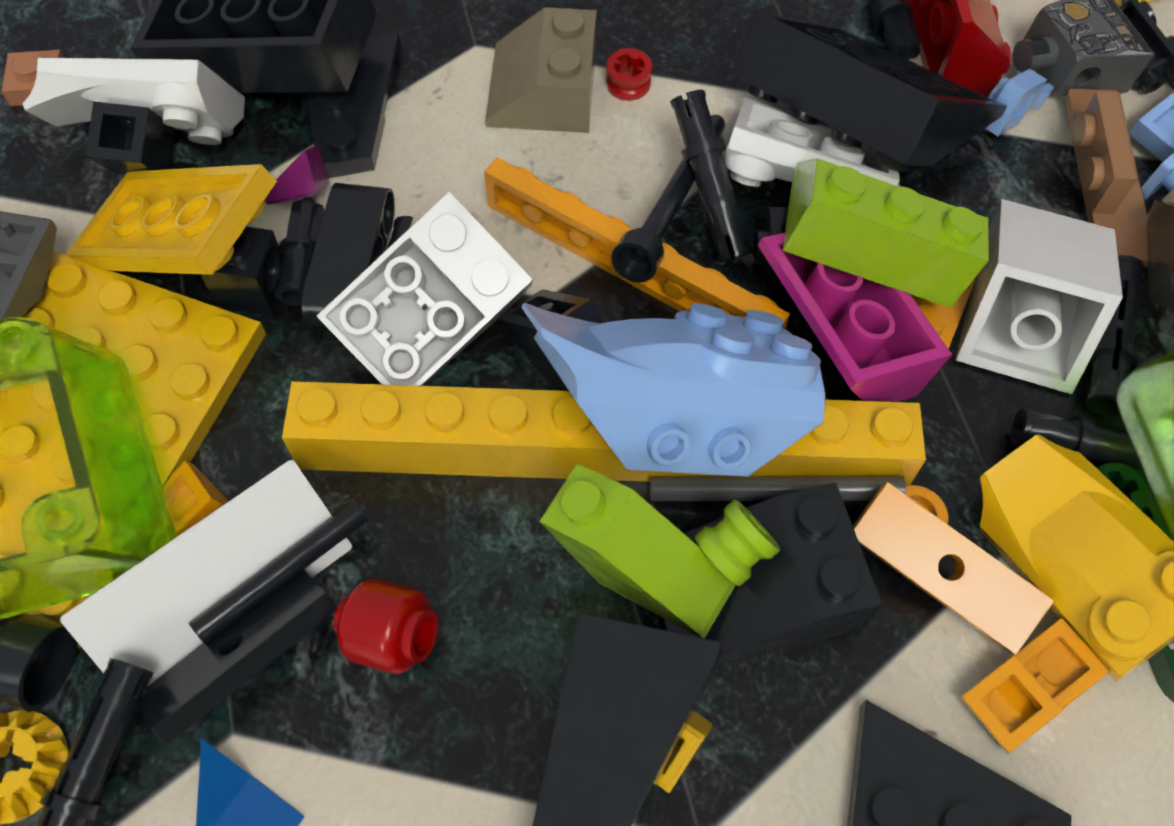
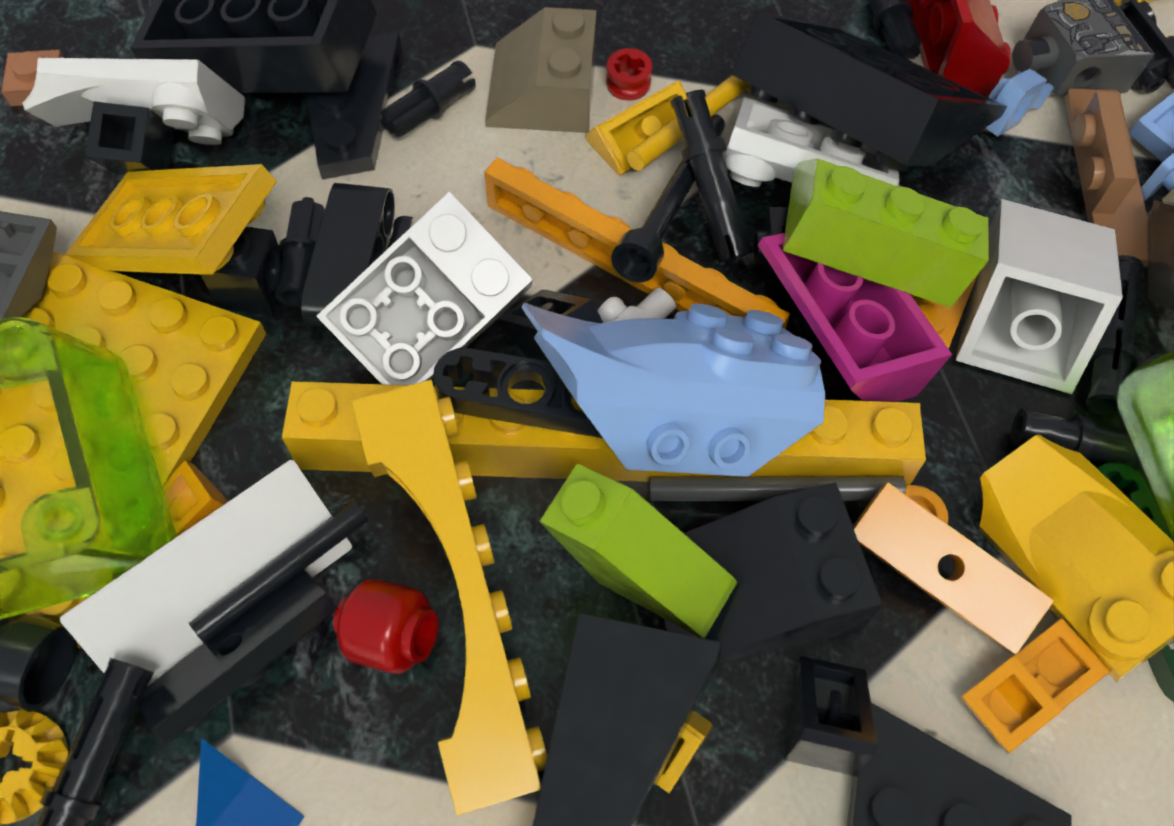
(301, 179): magenta slope -> none
(427, 99): none -> black axle
(490, 749): none -> yellow arch
(550, 412): none -> black beam
(632, 126): none -> yellow slope
(655, 305): none -> white arm
(670, 133): none -> yellow bar
(737, 543): lime wheel -> none
(831, 717): none -> black slope

